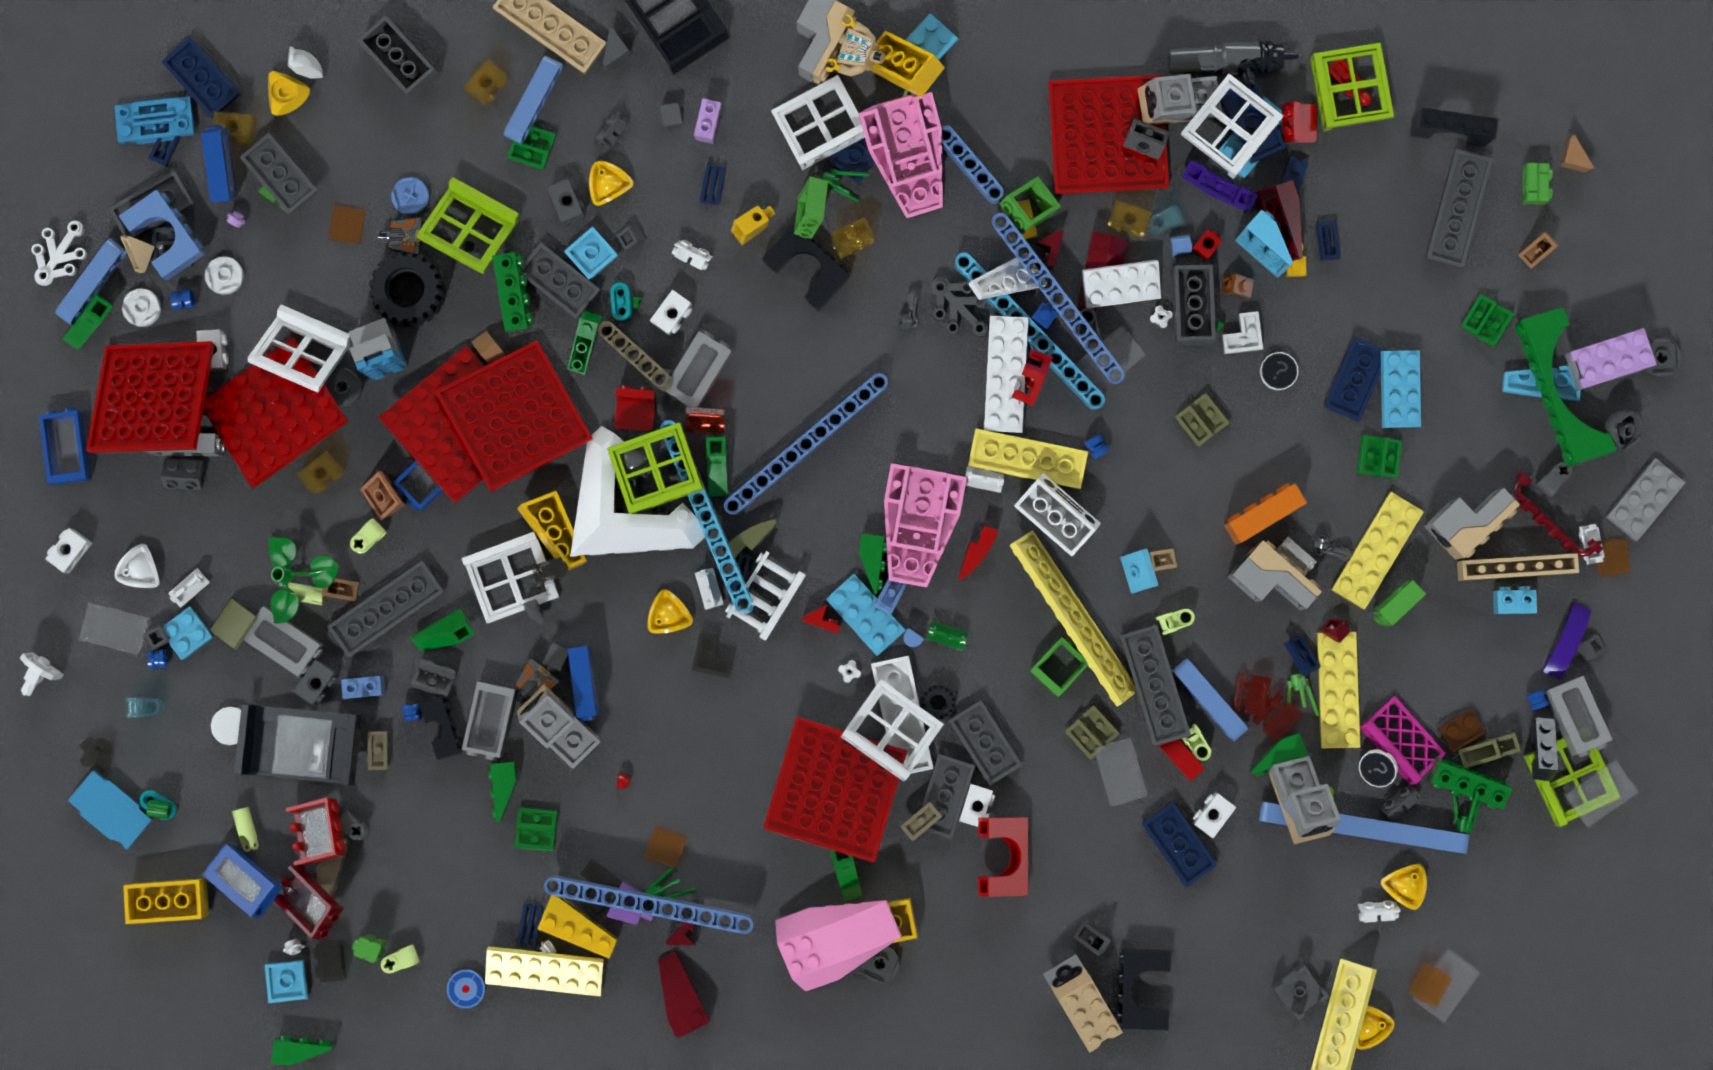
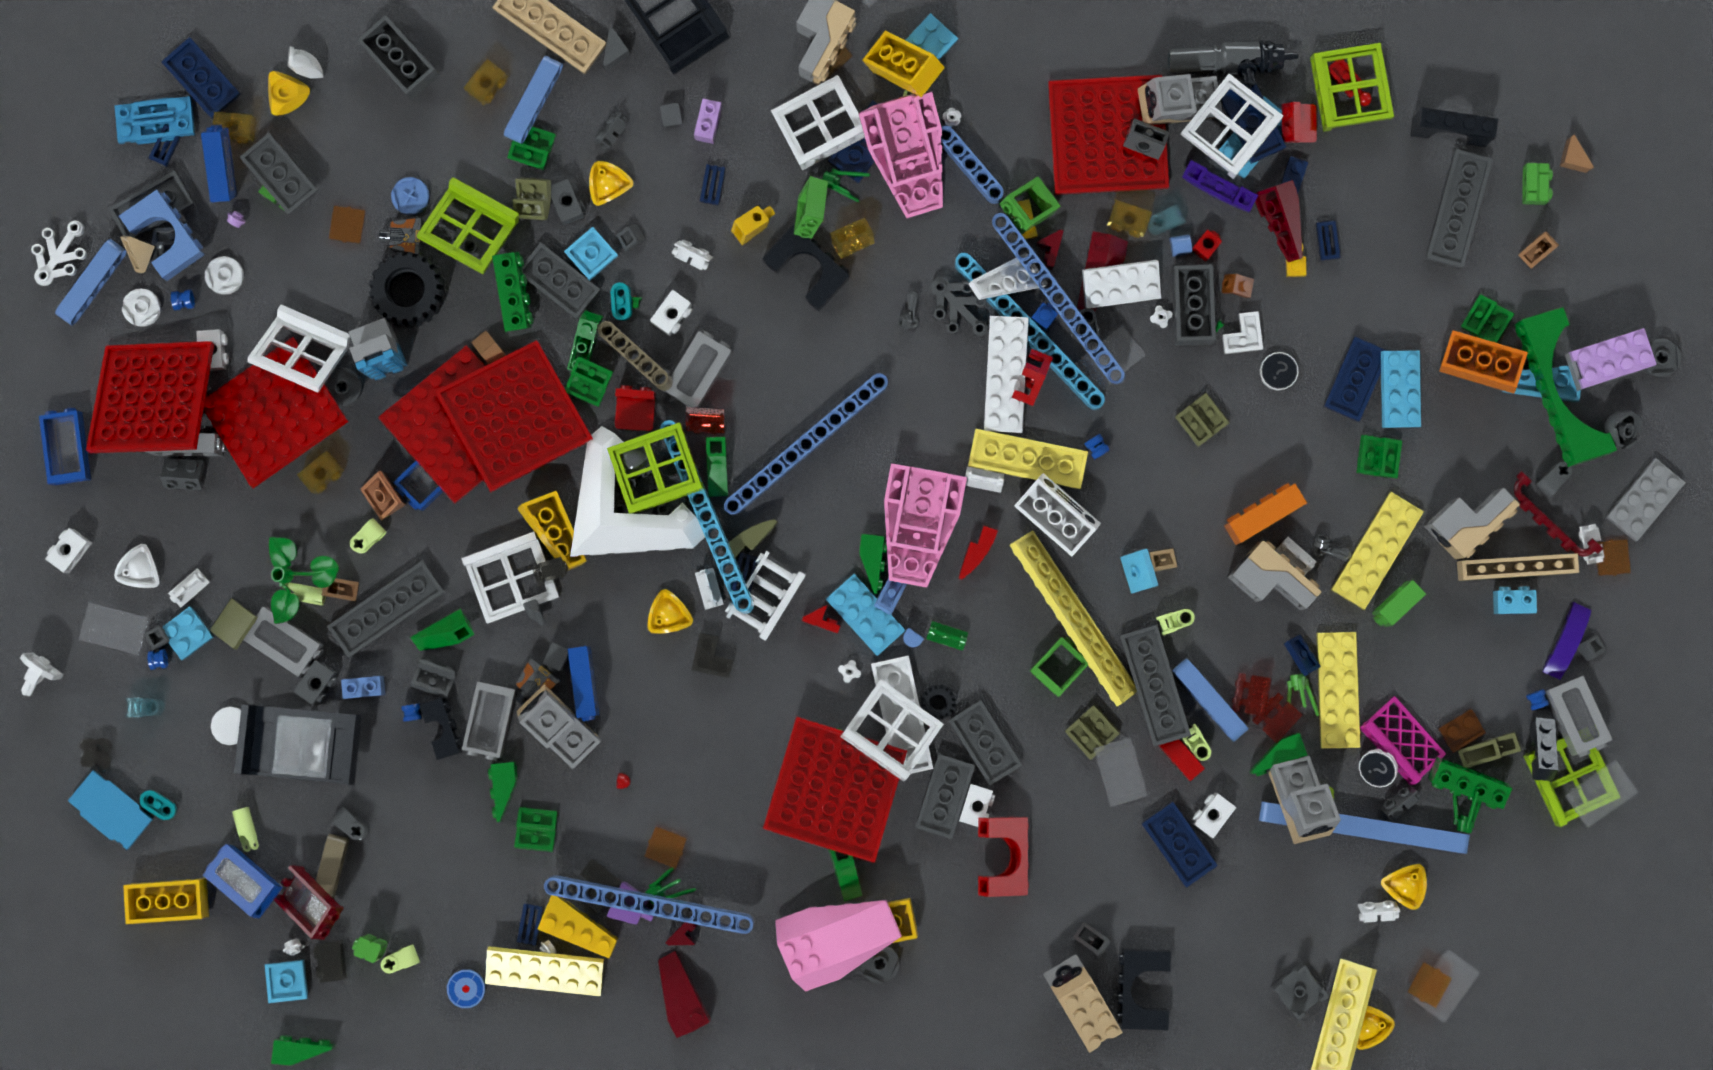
(87, 321): green slope -> none
(159, 809): green piece -> none
(317, 831): window -> none
(378, 750): dark tan plate -> none
(532, 198): none -> olive slope
(588, 381): none -> green slope
(857, 51): torso -> none
(921, 821): dark tan plate -> none
(951, 112): none -> white plate
(1266, 243): medium azure slope -> none
(1335, 629): dark red slope -> none
(1483, 361): none -> orange brick

